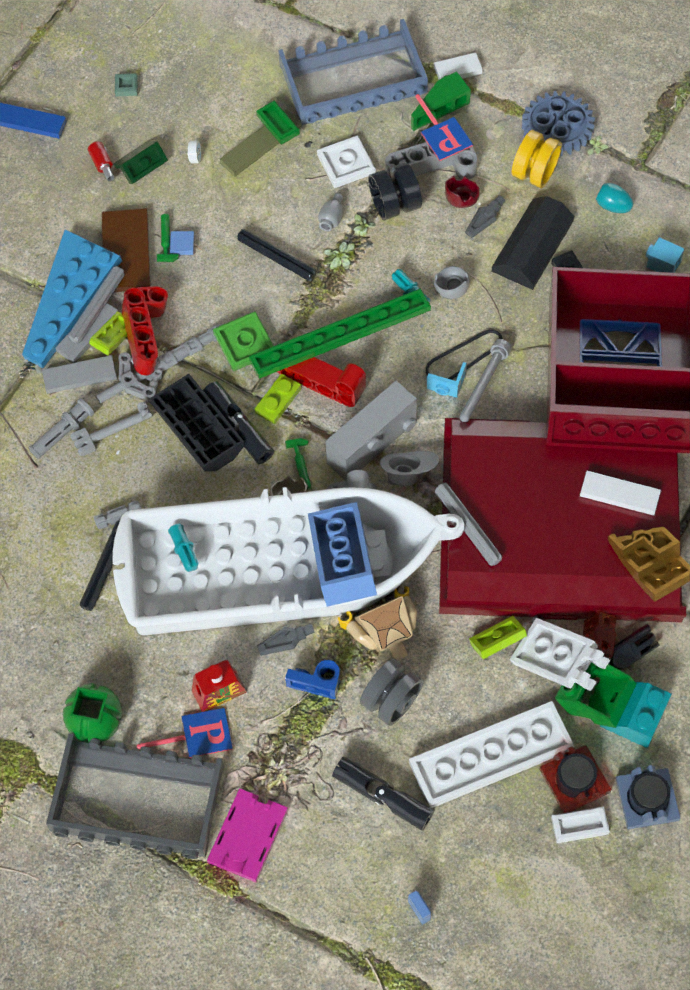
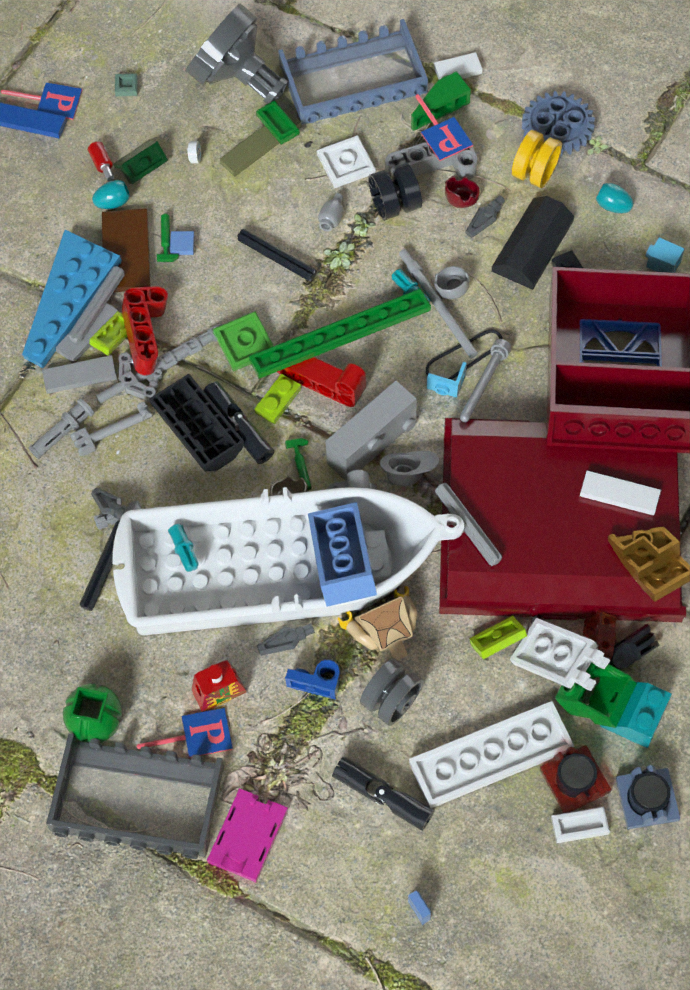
(55, 99): none -> blue piece
(108, 503): none -> dark grey piece
(111, 195): none -> teal animal
(232, 54): none -> dark grey piece
(415, 270): none -> light grey bar

